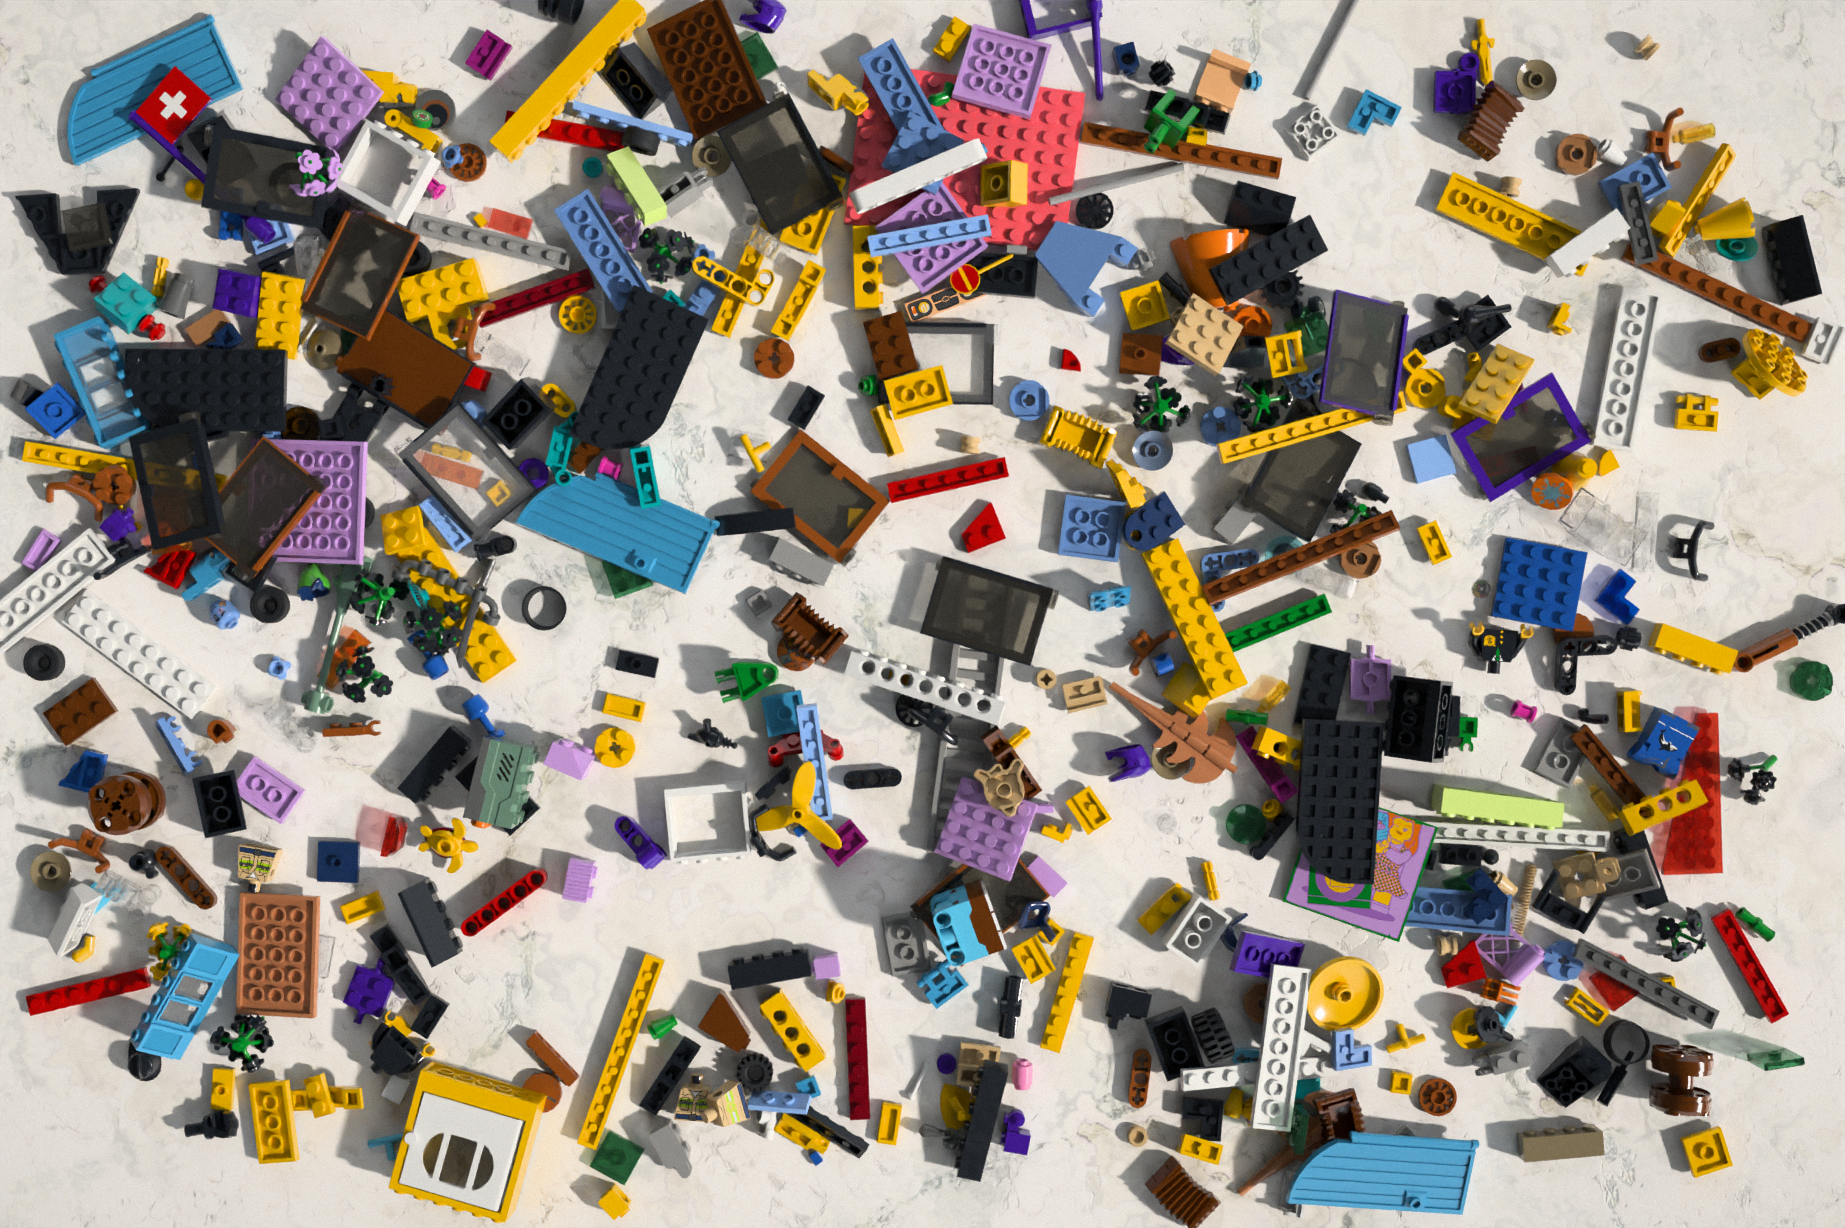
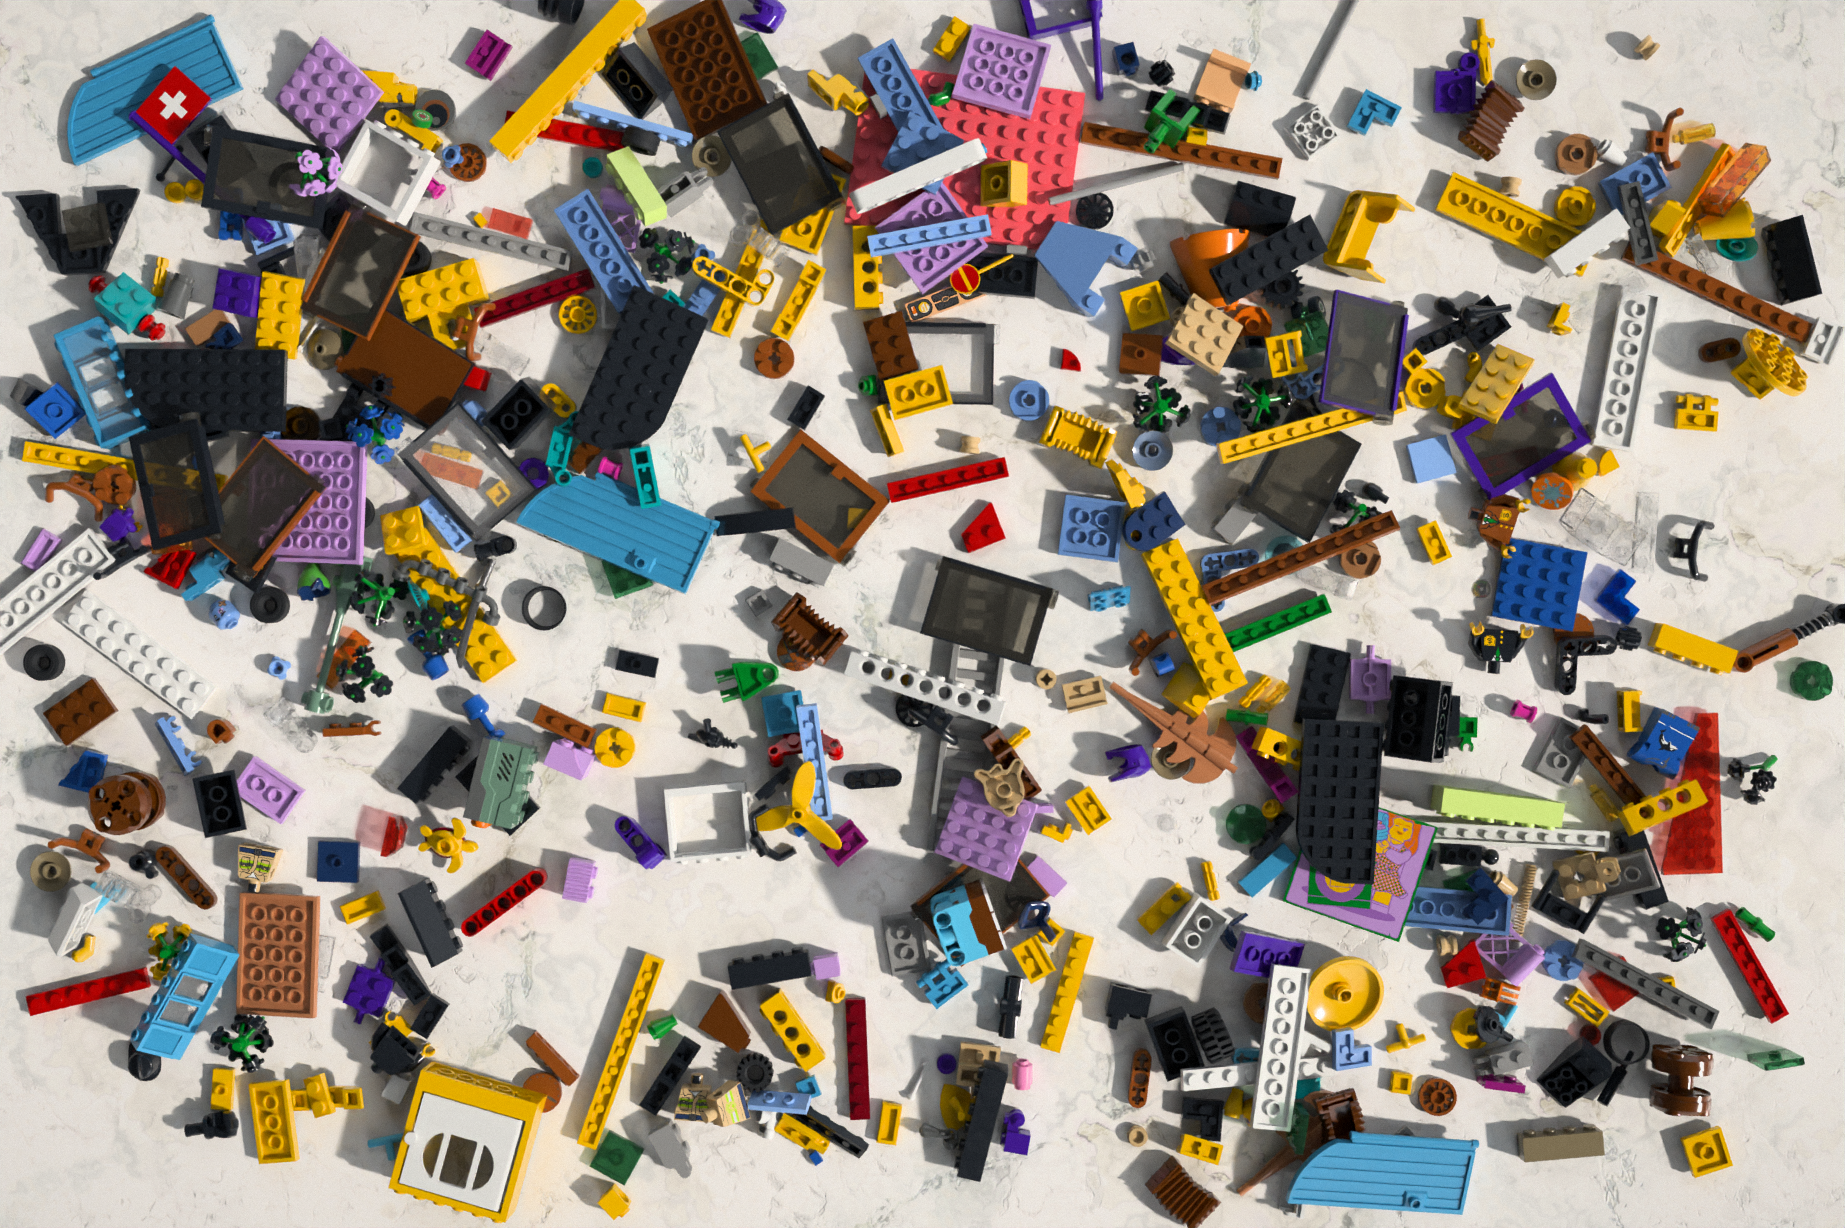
(175, 192): none -> yellow tile
(365, 435): none -> blue plant
(564, 725): none -> dark orange plate
(878, 106): none -> light grey tile
(1254, 691): none -> yellow axle
(1267, 869): none -> dark azure tile
(1357, 229): none -> yellow windscreen
(1498, 520): none -> dark orange torso
(1507, 1083): none -> magenta plate
(1575, 206): none -> yellow tile
(1591, 1033): none -> clear red tile
(1734, 180): none -> clear orange brick

